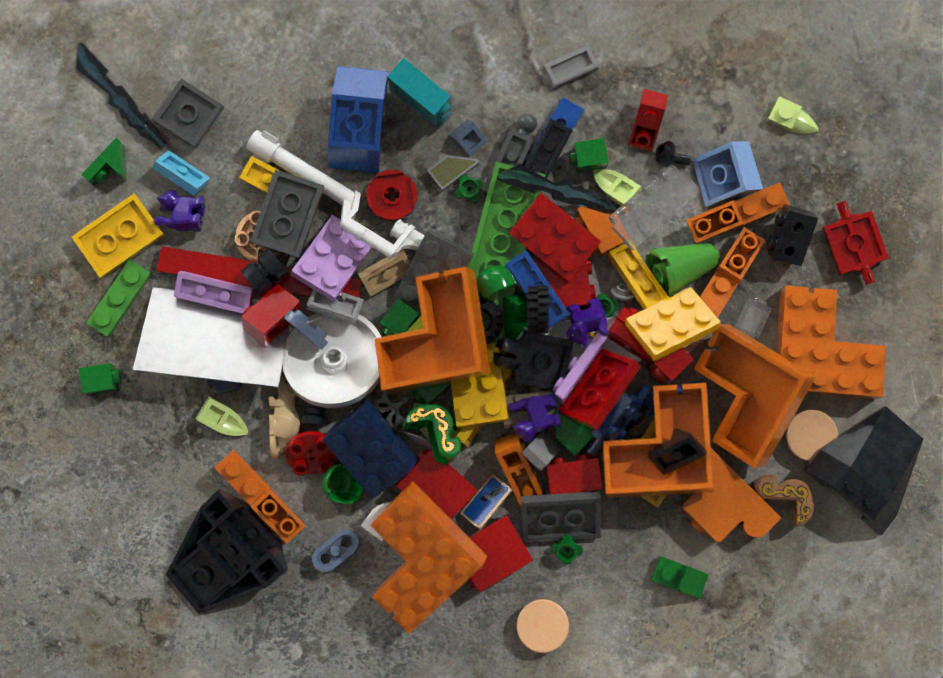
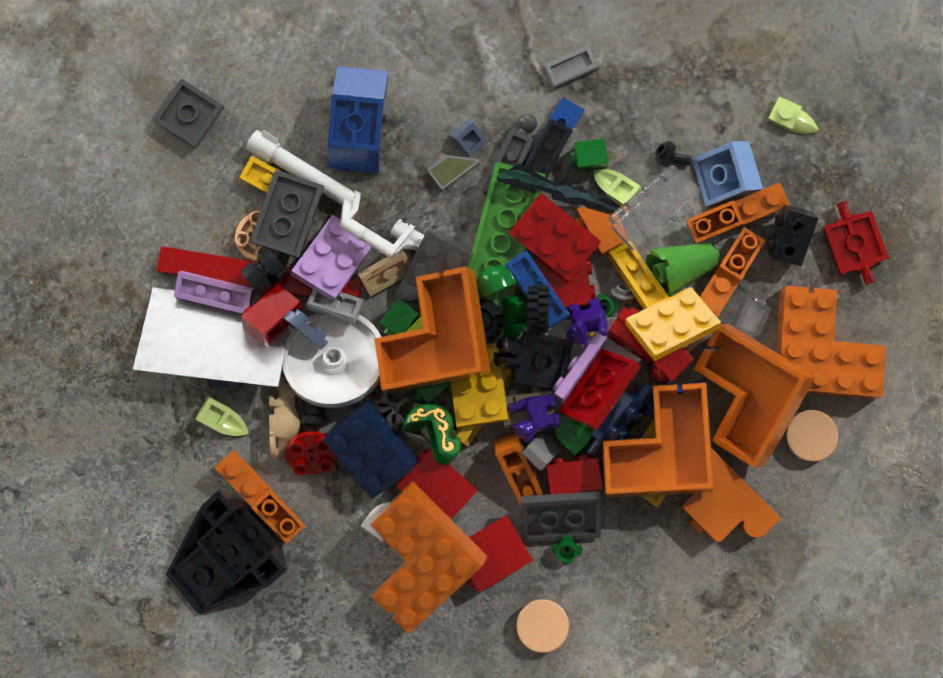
(99, 379): green brick -> none
(111, 157): green slope -> none
(117, 236): yellow plate -> none
(118, 96): black sword -> none
(119, 298): bright green plate -> none
(181, 173): medium azure plate -> none
(185, 212): dark purple animal -> none
(336, 550): sand blue plate -> none
(341, 485): green hair -> none
(380, 187): red plate -> none
(420, 93): teal brick -> none
(465, 182): green plate -> none
(486, 501): slope -> none
(648, 120): red slope -> none
(677, 452): black slope -> none
(679, 577): green slope -> none
(788, 490): medium nougat animal -> none
(870, 466): black wedge -> none

